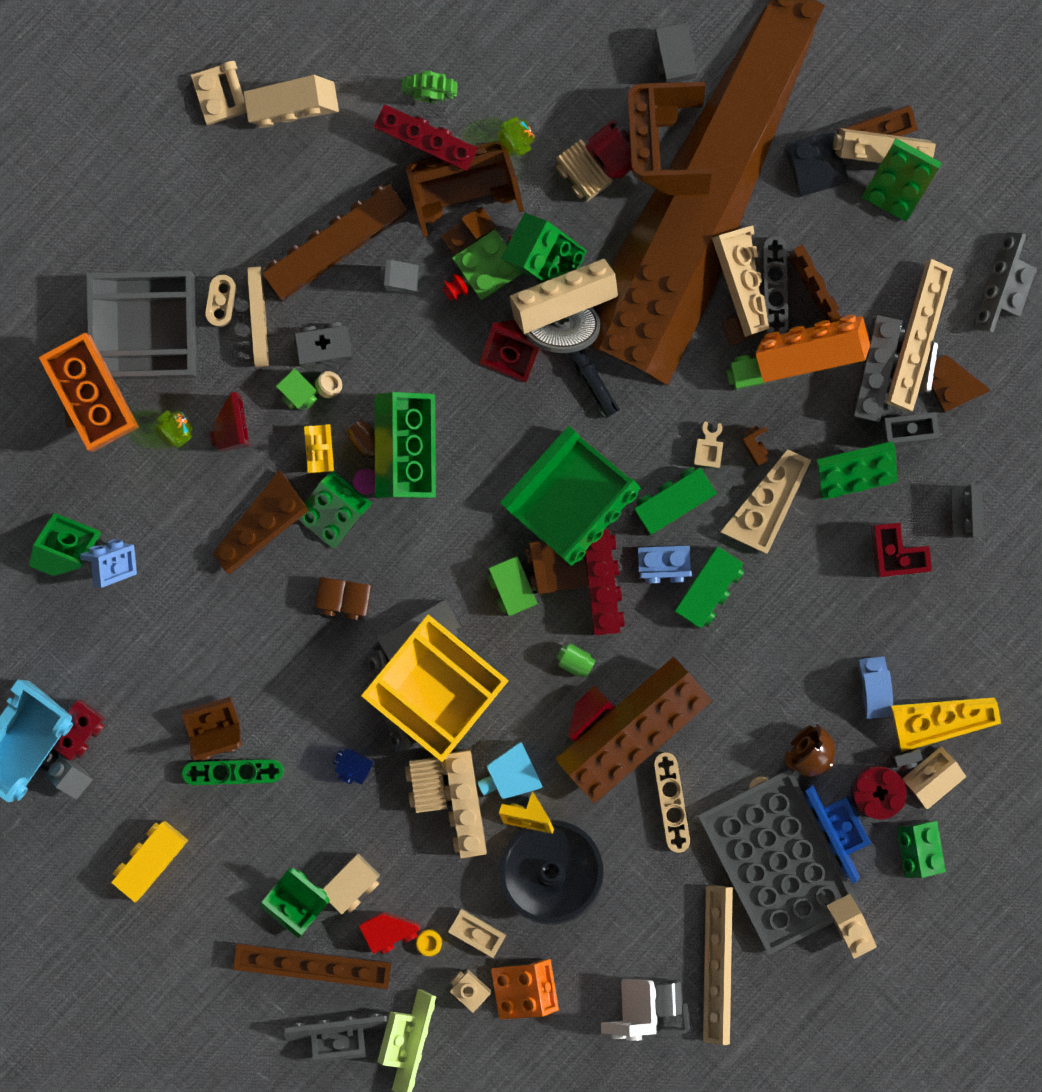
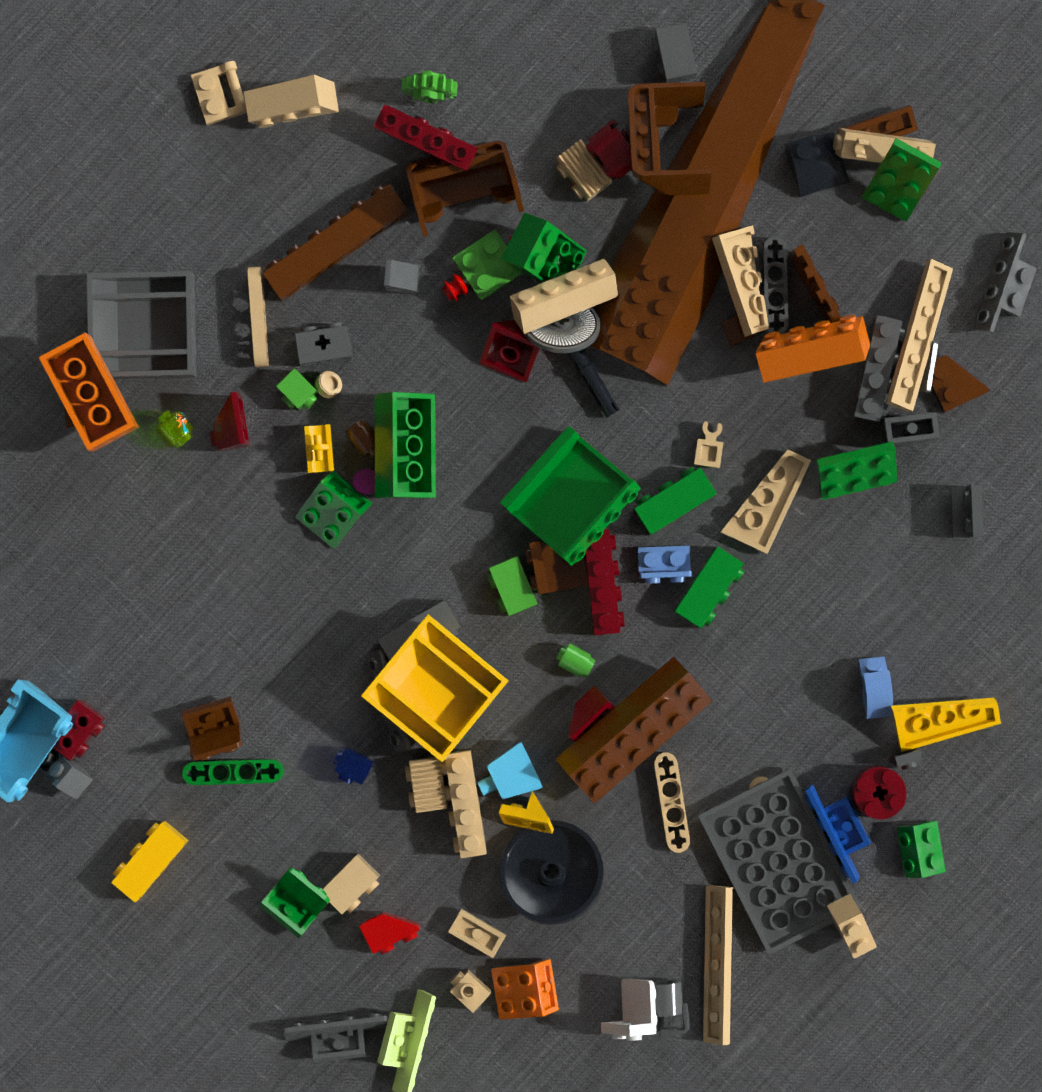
(61, 544): green slope -> none
(111, 562): medium blue bracket -> none
(220, 301): tan plate -> none
(264, 520): reddish brown wing -> none
(312, 965): reddish brown plate -> none
(344, 597): reddish brown brick -> none
(429, 942): yellow tile -> none
(468, 231): reddish brown slope -> none
(516, 135): clear neon green head -> none
(744, 373): bright green brick -> none
(755, 450): reddish brown bracket -> none
(812, 752): reddish brown cylinder -> none
(890, 555): dark red brick -> none
(934, 777): tan panel -> none

